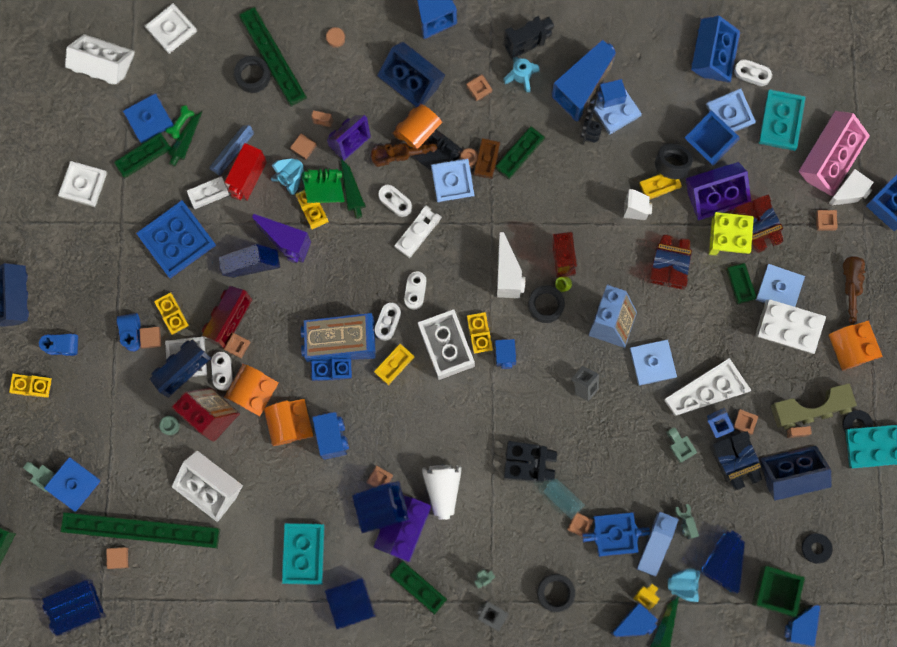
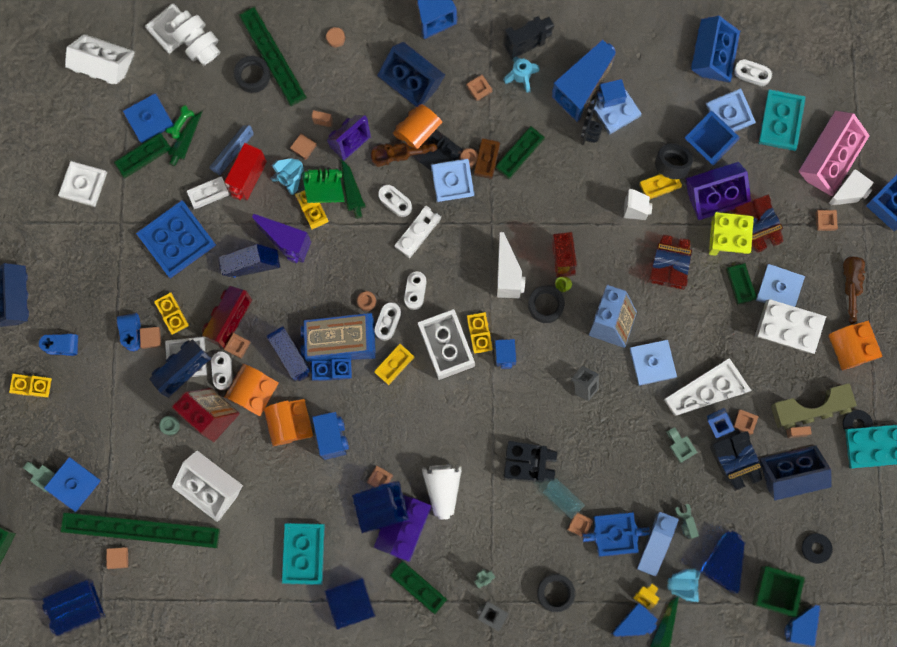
(190, 31): none -> white piece
(289, 354): none -> clear blue slope
(366, 301): none -> nougat tile

